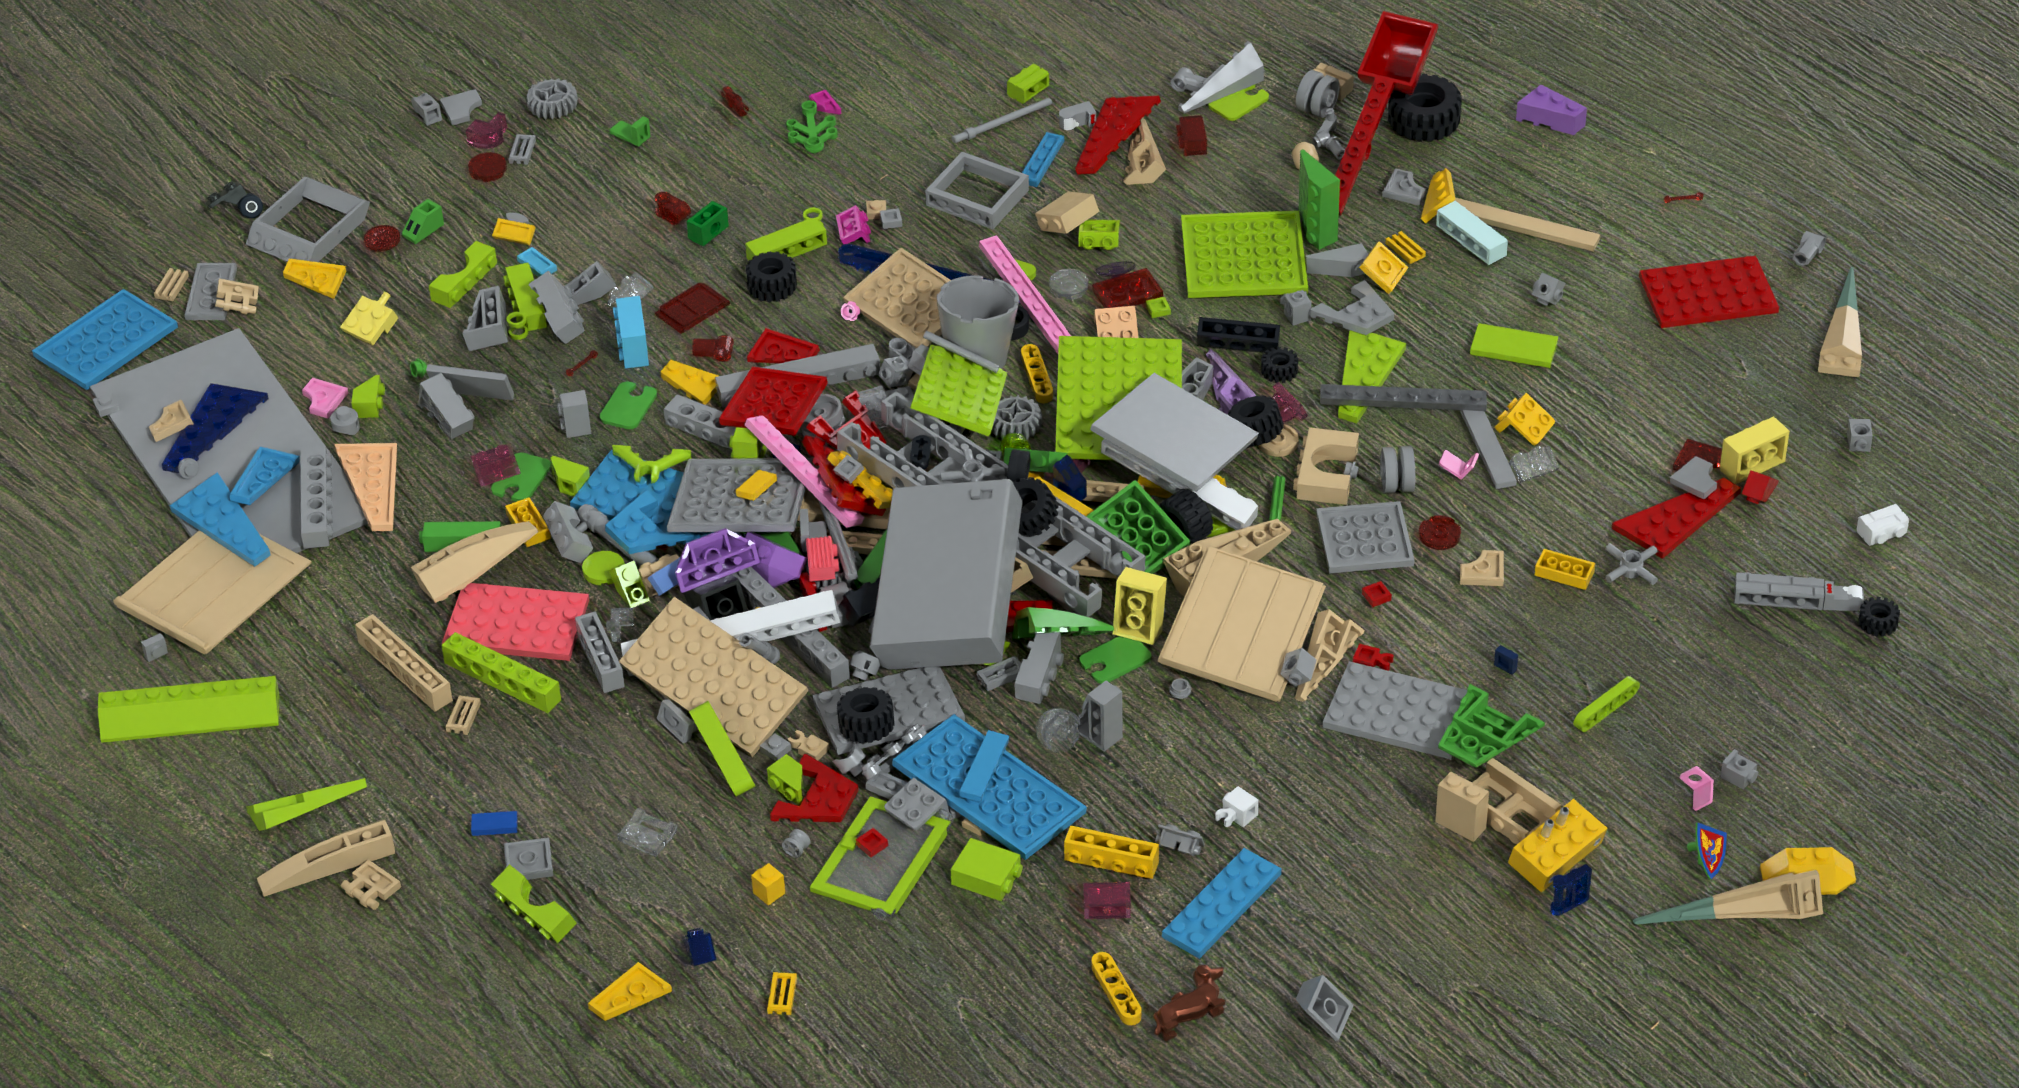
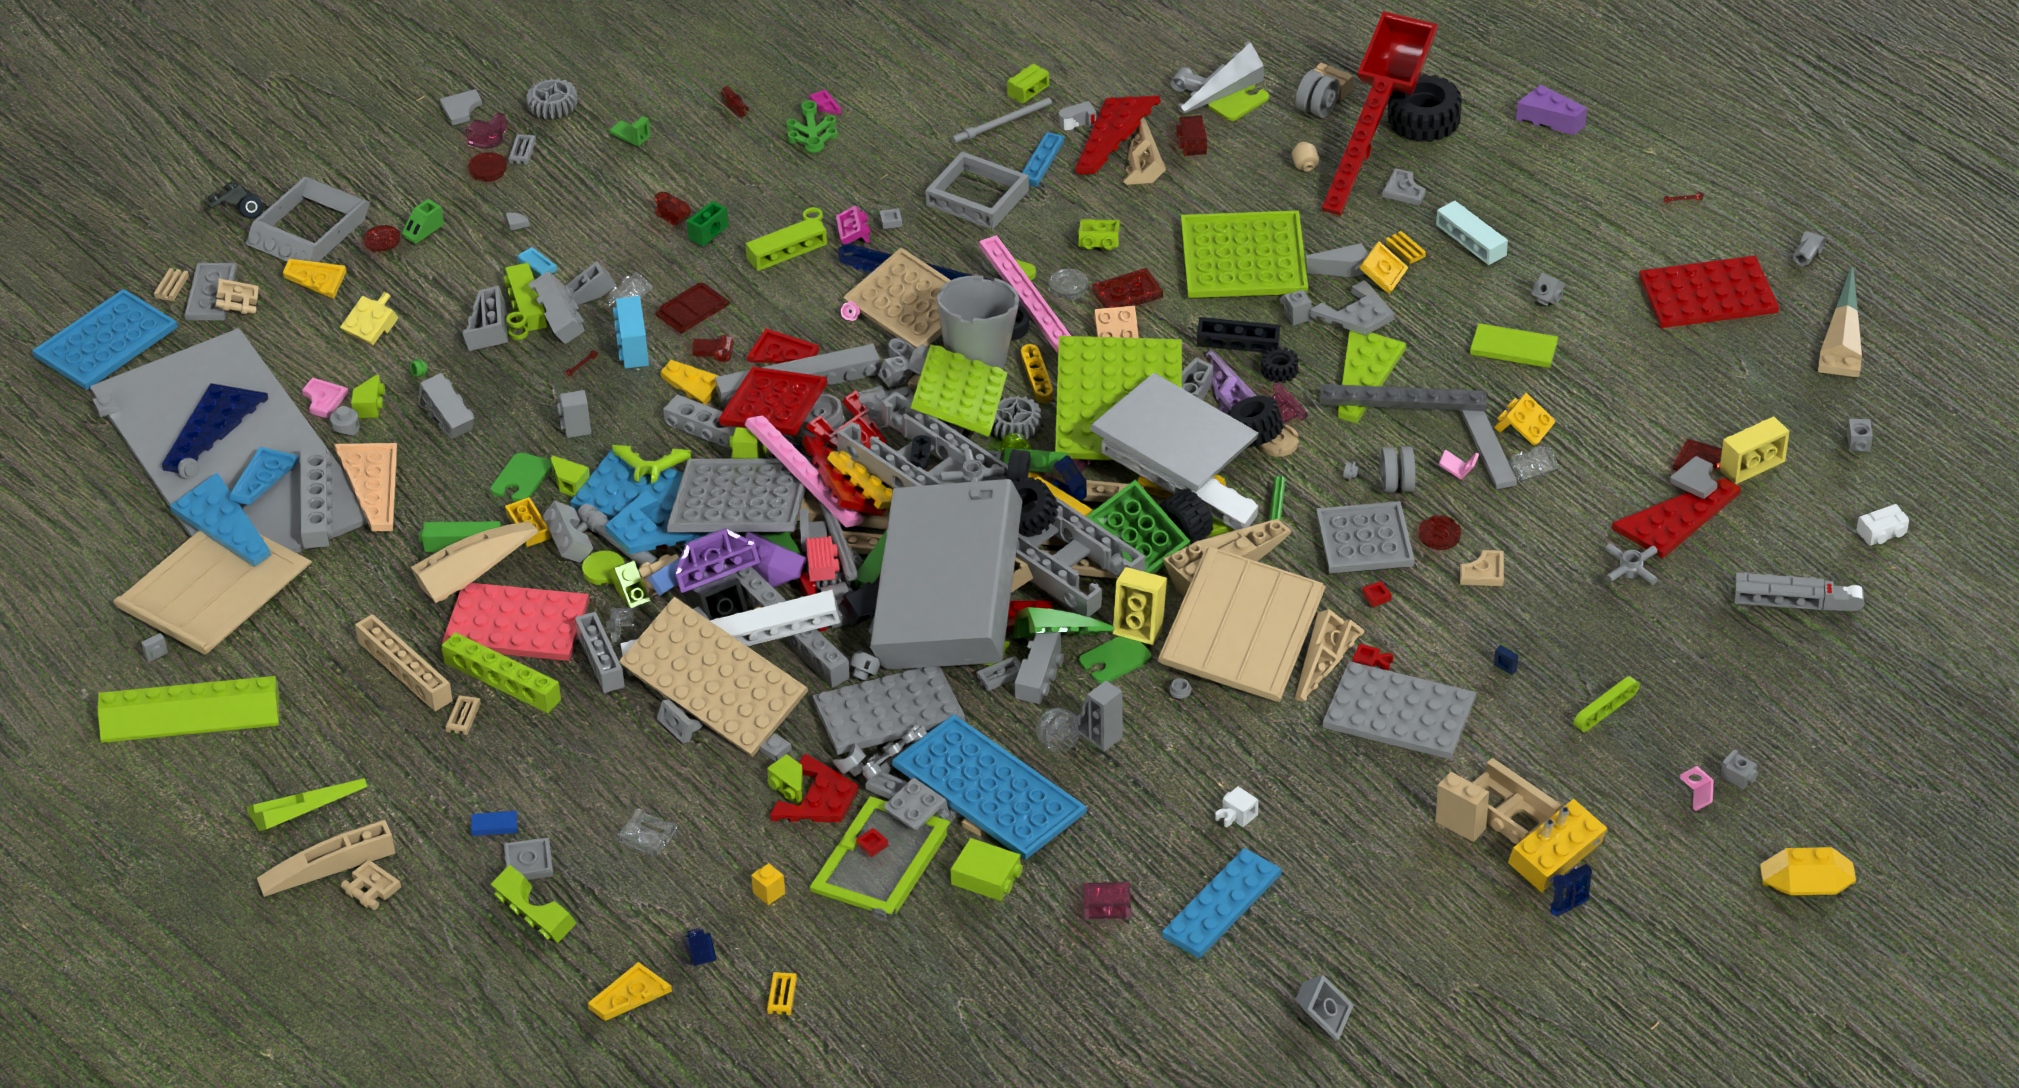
(174, 419): tan tile -> none
(427, 108): light grey leg -> none
(452, 287): lime arch -> none
(475, 382): light grey tile -> none
(495, 464): clear pink brick -> none
(513, 231): yellow tile -> none
(627, 410): bright green piece -> none
(722, 748): lime beam -> none
(756, 485): yellow tile -> none
(763, 648): light grey pin -> none
(771, 276): black tyre -> none
(796, 843): light grey wheel -> none
(812, 745): tan plate -> none
(848, 469): light grey plate -> none
(865, 715): black tyre -> none
(874, 208): tan plate -> none
(961, 351): light grey bar -> none
(984, 766): dark azure tile -> none
(1067, 212): tan brick -> none
(1111, 852): yellow brick -> none
(1115, 269): dish -> none
(1116, 988): yellow beam -> none
(1158, 307): lime tile -> none
(1172, 835): light grey hinge -> none
(1192, 1004): copper animal -> none
(1298, 667): light grey brick -> none
(1318, 201): bright green slope -> none
(1322, 446): tan arch -> none
(1323, 138): light grey pin -> none
(1439, 194): yellow wing -> none
(1483, 732): bright green wedge -> none
(1532, 226): tan tile -> none
(1564, 569): yellow piece -> none
(1710, 847): shield -> none
(1759, 487): red slope -> none
(1779, 897): tan plate -> none
(1875, 624): black tyre -> none

